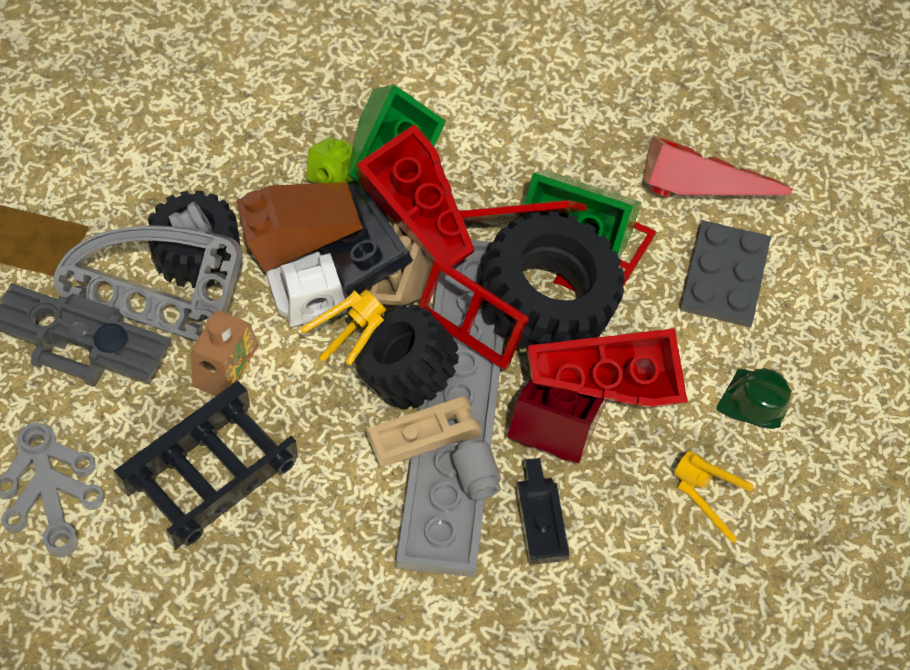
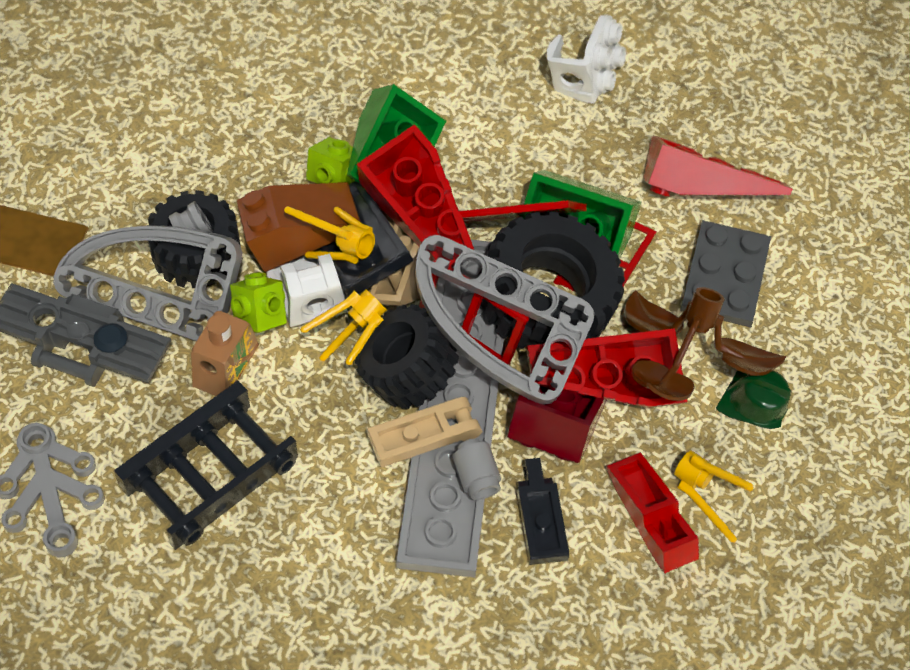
(259, 301): none -> lime brick
(354, 240): none -> yellow plant
(517, 301): none -> light grey beam
(596, 67): none -> white piece
(654, 512): none -> red slope
(701, 316): none -> reddish brown plant

